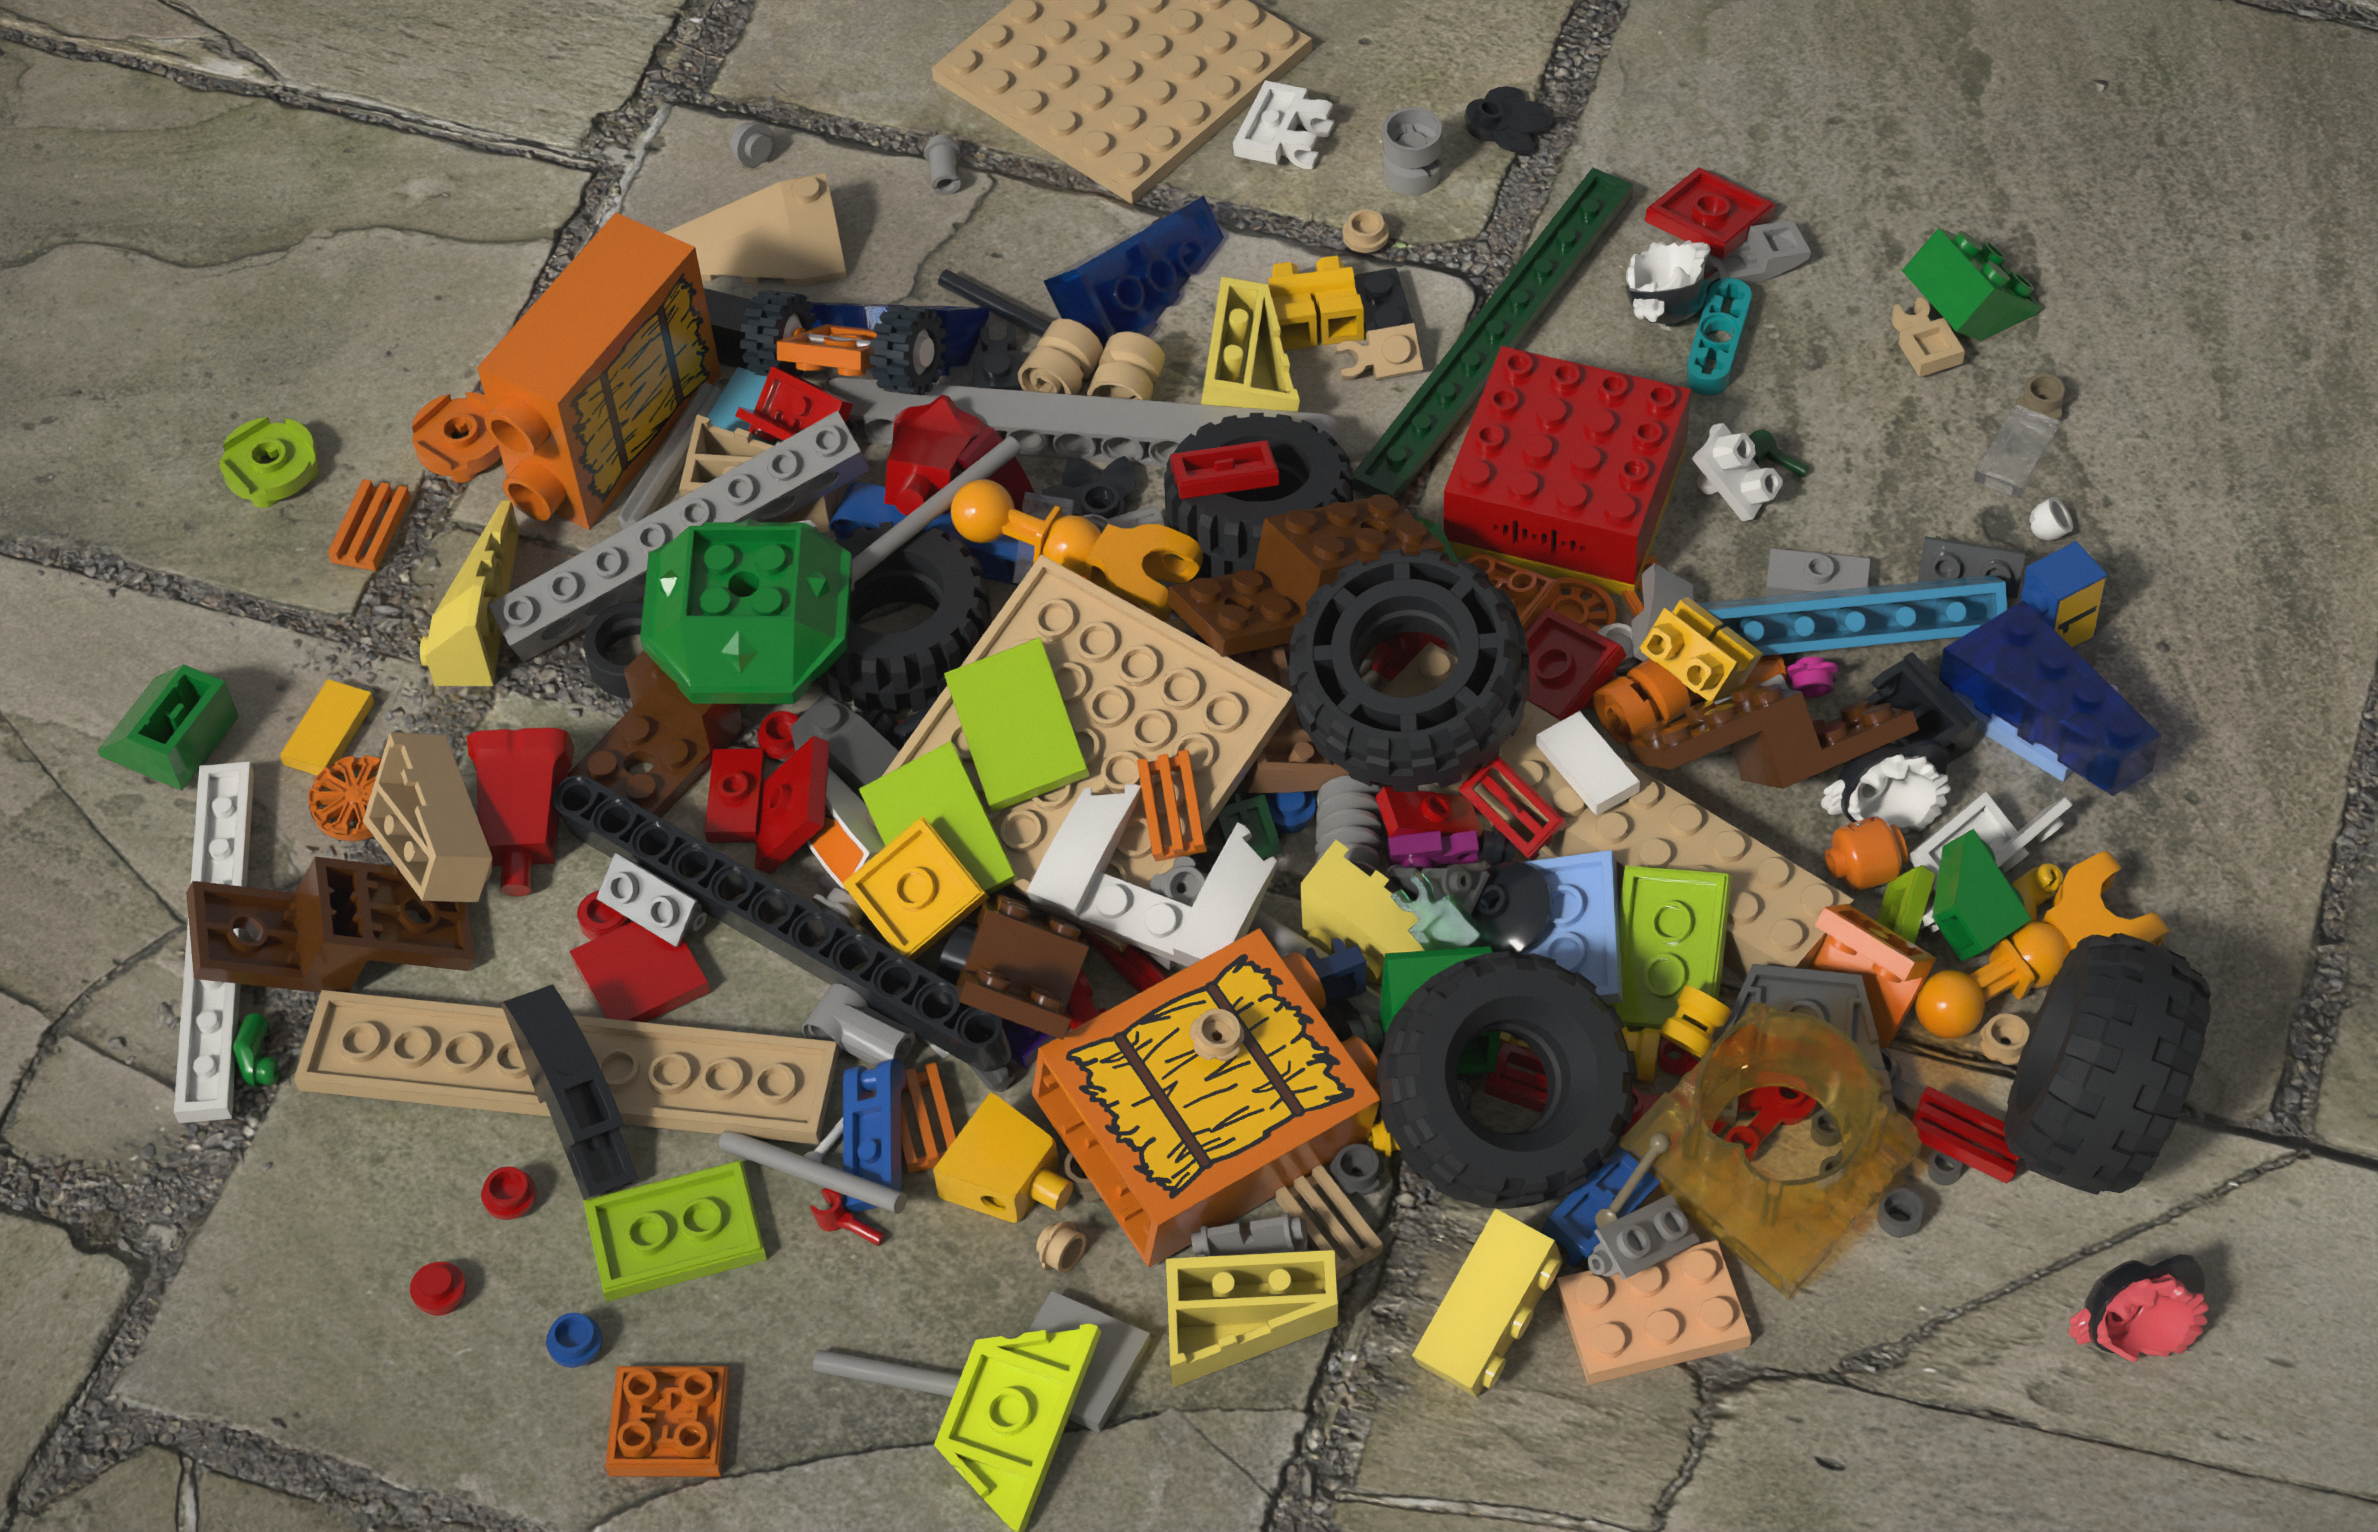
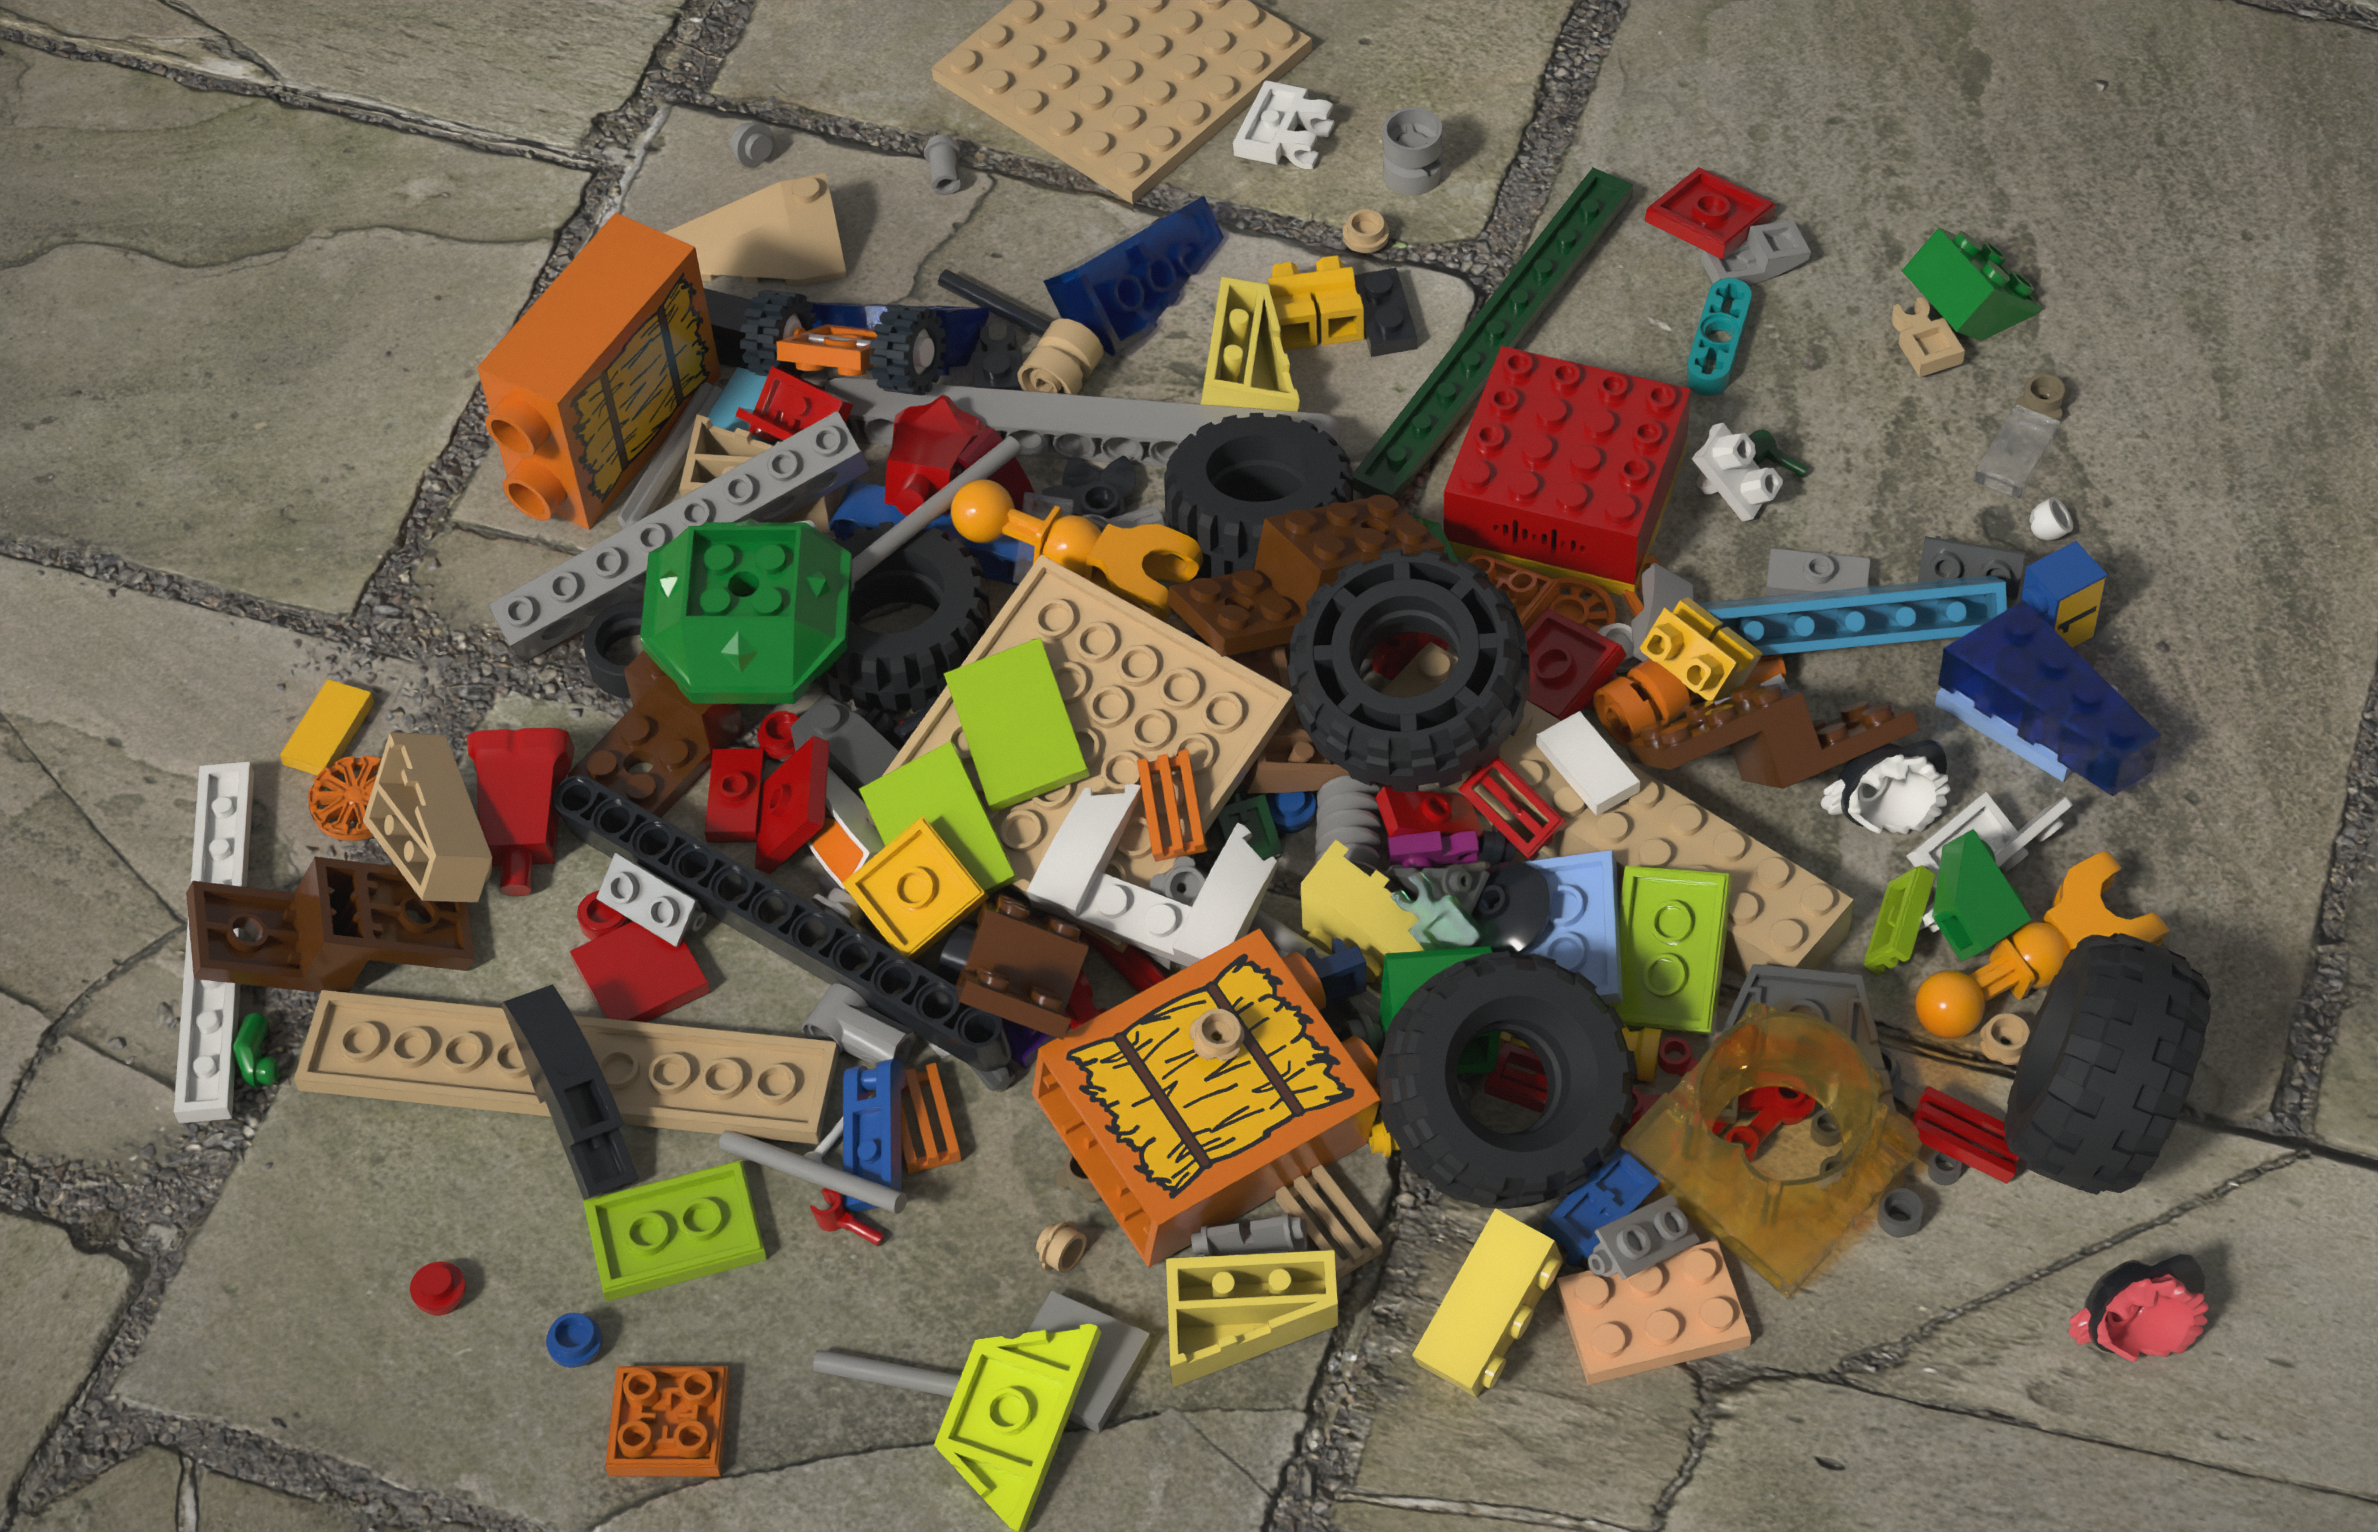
(172, 726): green slope -> none
(272, 481): lime plate -> none
(361, 513): orange tile -> none
(449, 456): orange plate -> none
(463, 631): light yellow wedge -> none
(508, 1193): red plate -> none
(1002, 1165): yellow torso -> none
(1128, 368): tan wheel -> none
(1224, 469): red tile -> none
(1357, 1158): dark grey plate -> none
(1388, 352): tan plate -> none
(1507, 119): black plate -> none
(1659, 1144): dark tan hinge -> none
(1669, 281): white hair -> none
(1700, 1010): yellow wheel -> none
(1812, 676): dark pink plate -> none
(1866, 853): orange head -> none
(1888, 964): orange bracket -> none
(1935, 708): black hinge -> none
(2038, 886): yellow arm -> none

